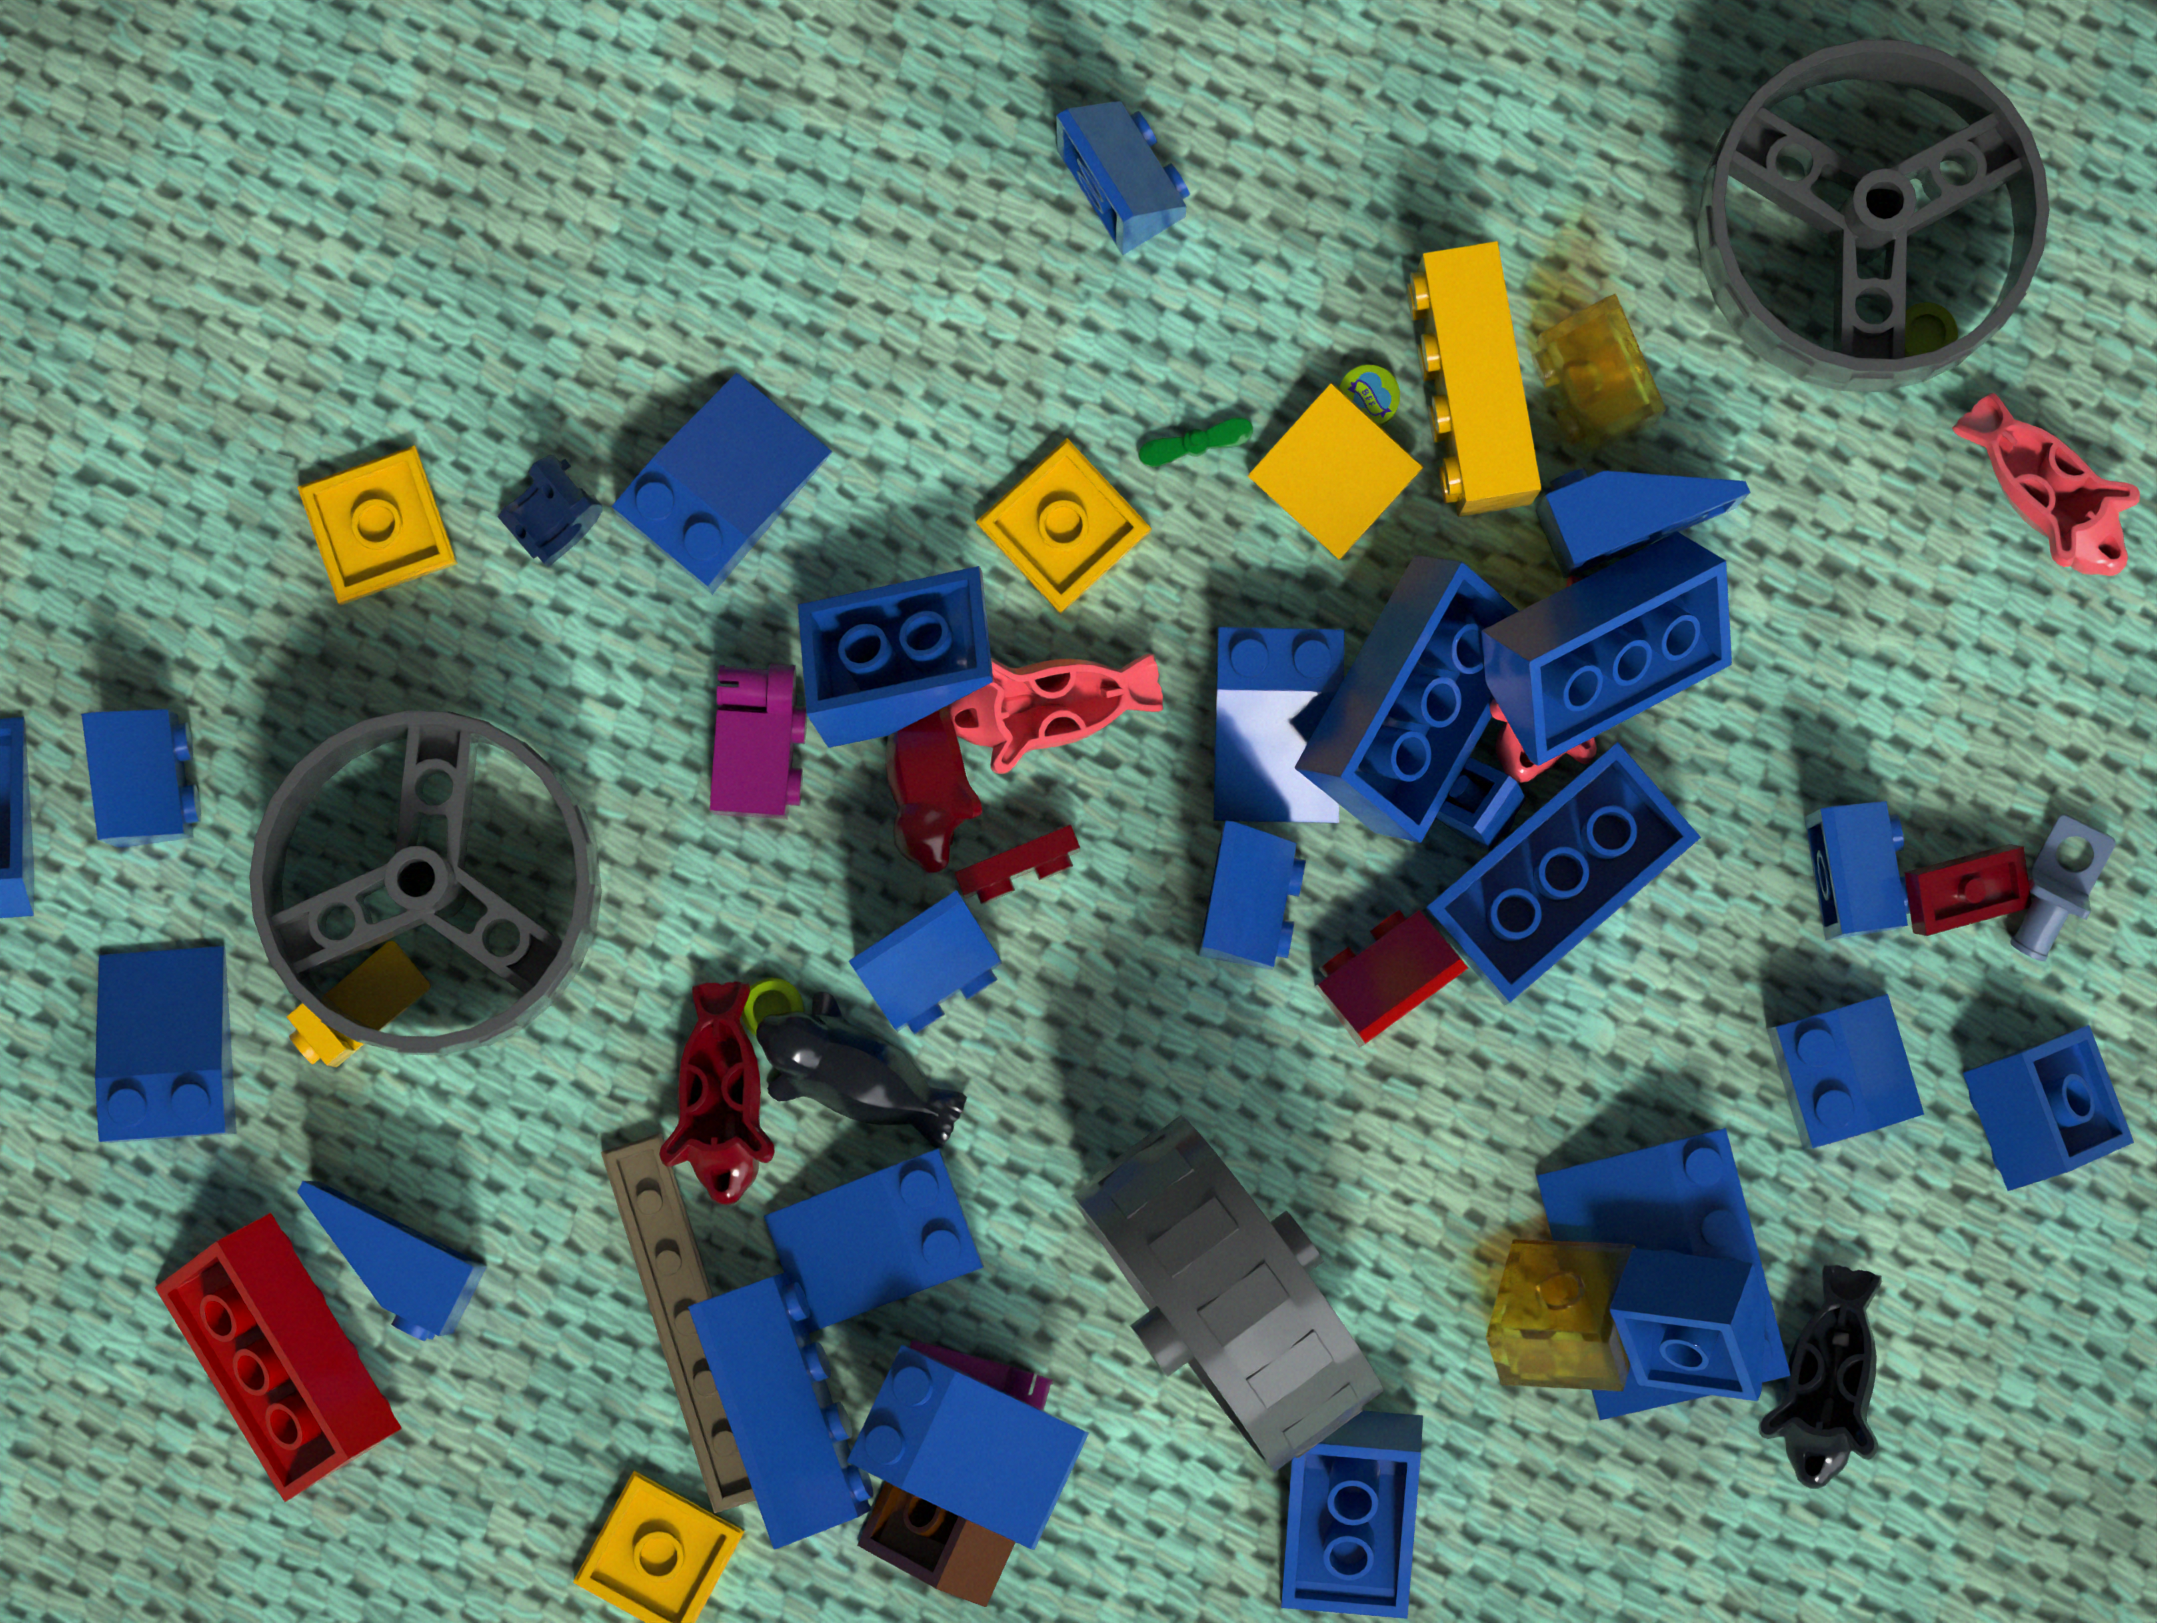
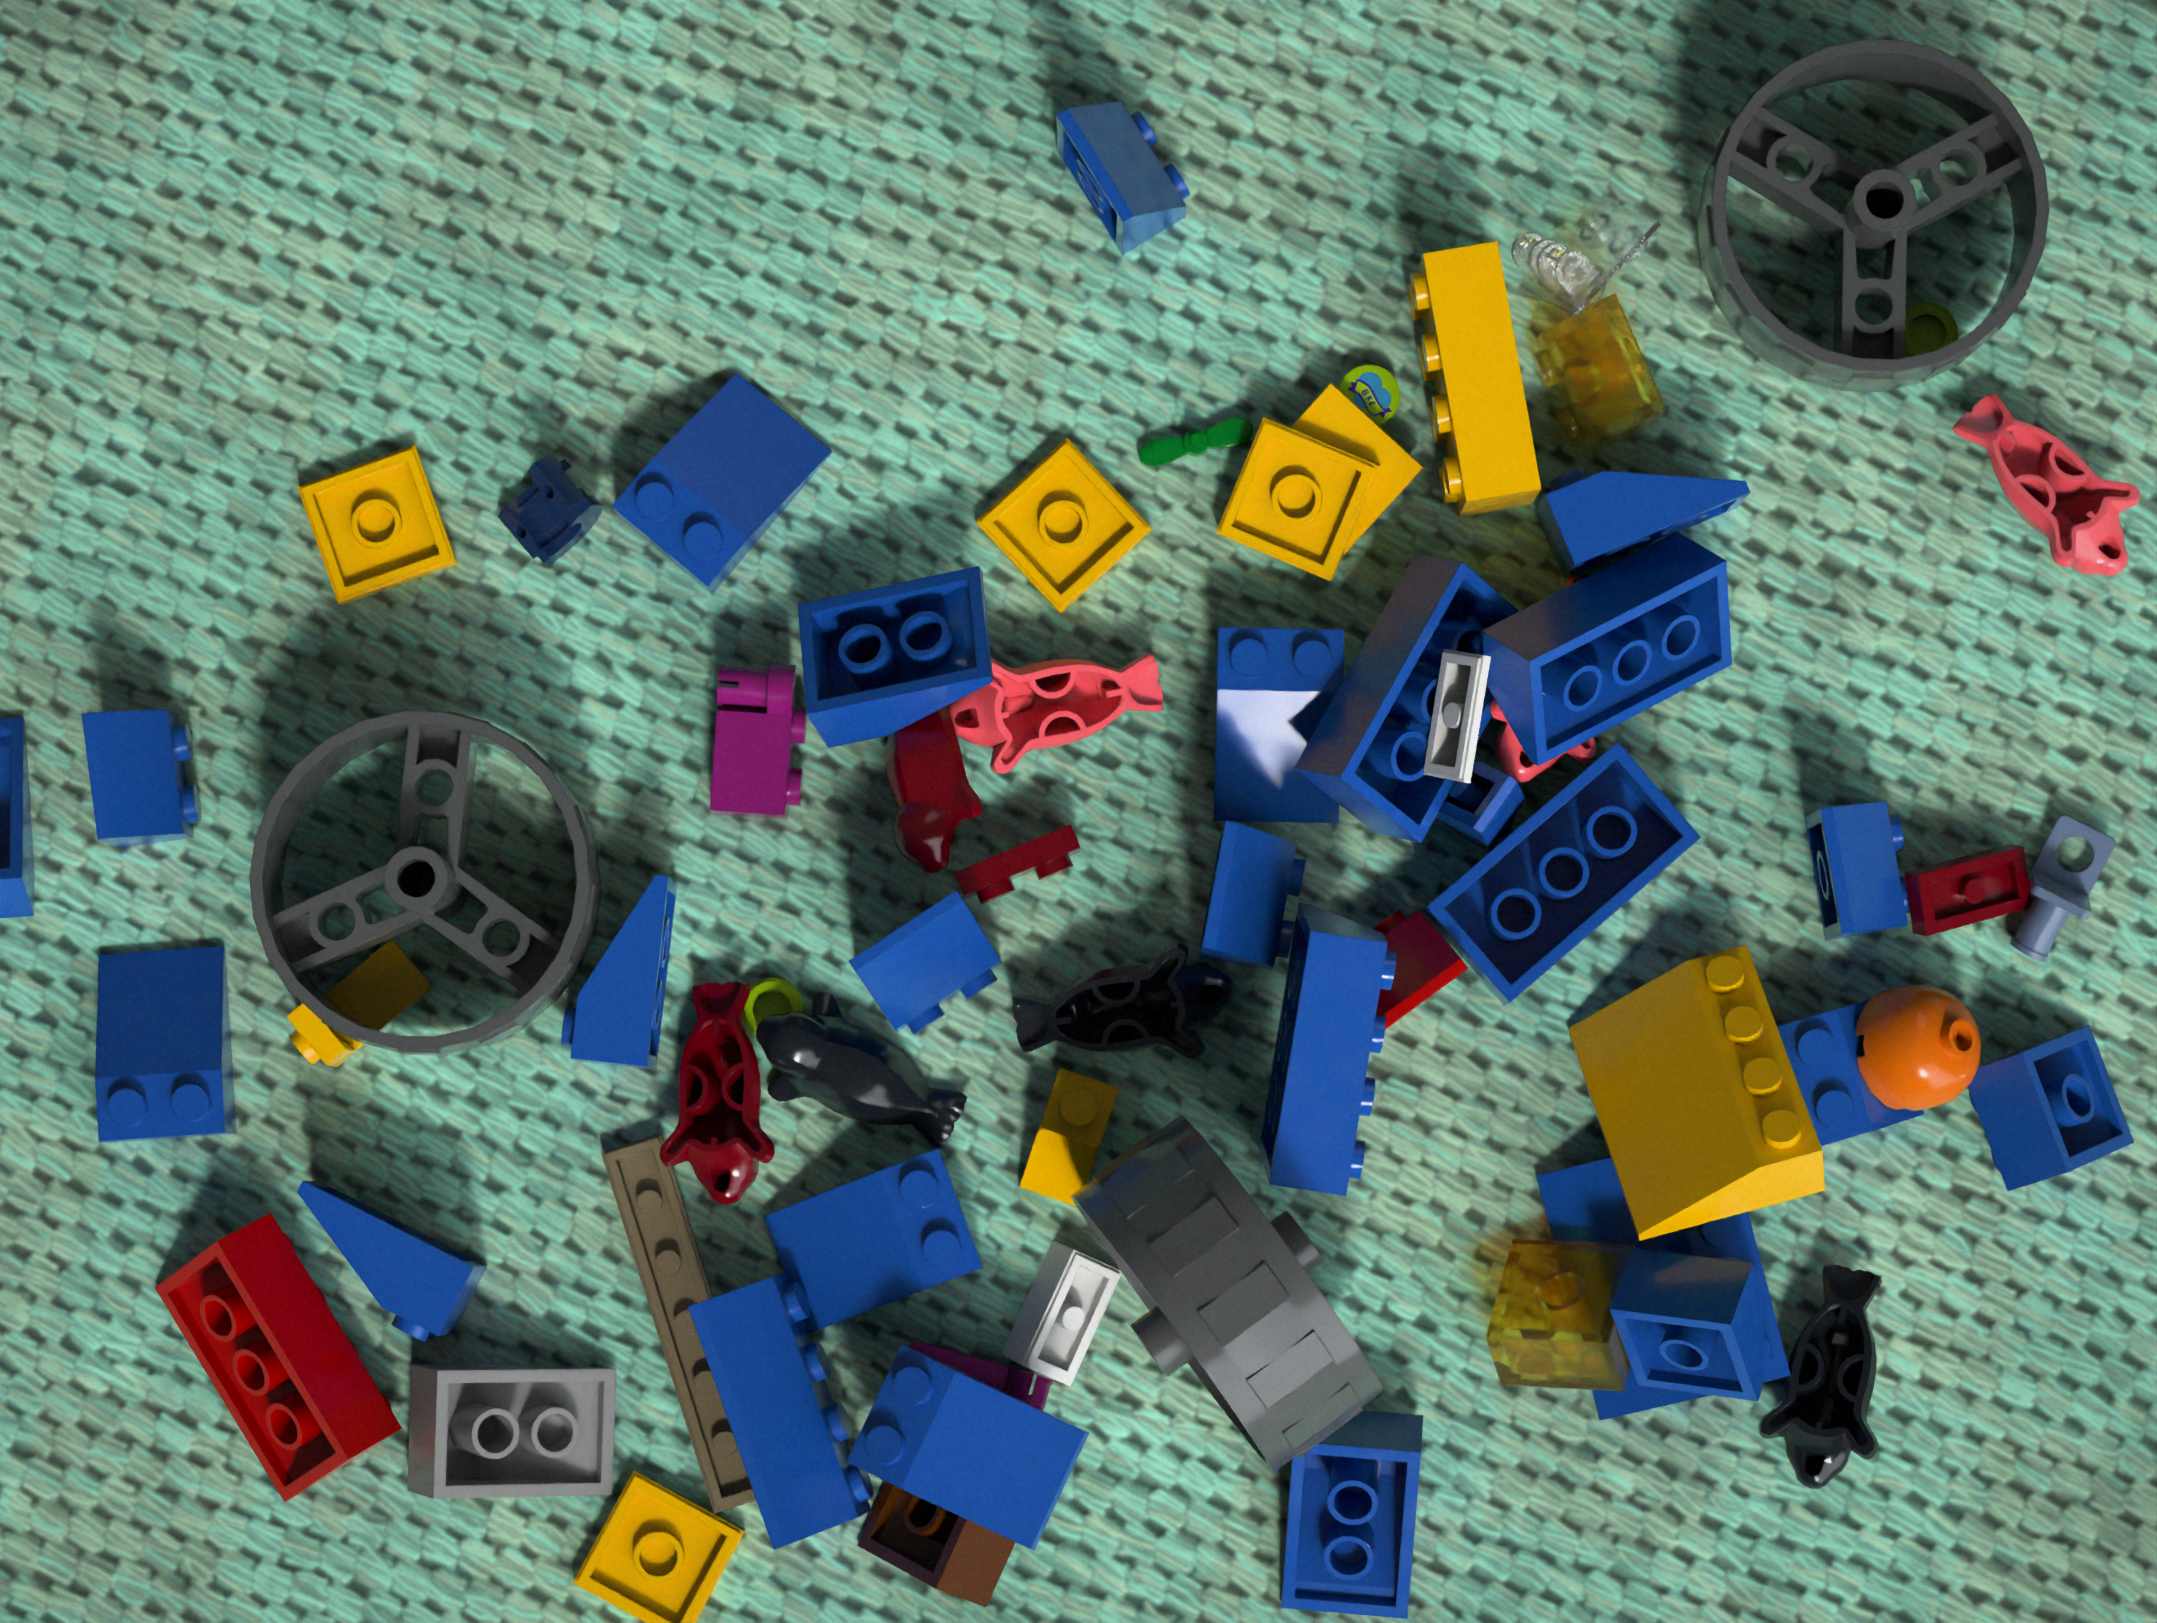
(511, 1430): none -> light grey slope
(624, 996): none -> blue slope
(1061, 1313): none -> white slope
(1068, 1136): none -> yellow slope
(1129, 1007): none -> black animal
(1298, 498): none -> yellow tile
(1324, 1052): none -> blue slope
(1456, 715): none -> white slope
(1585, 259): none -> clear hinge
(1698, 1097): none -> yellow slope
(1917, 1047): none -> orange cylinder

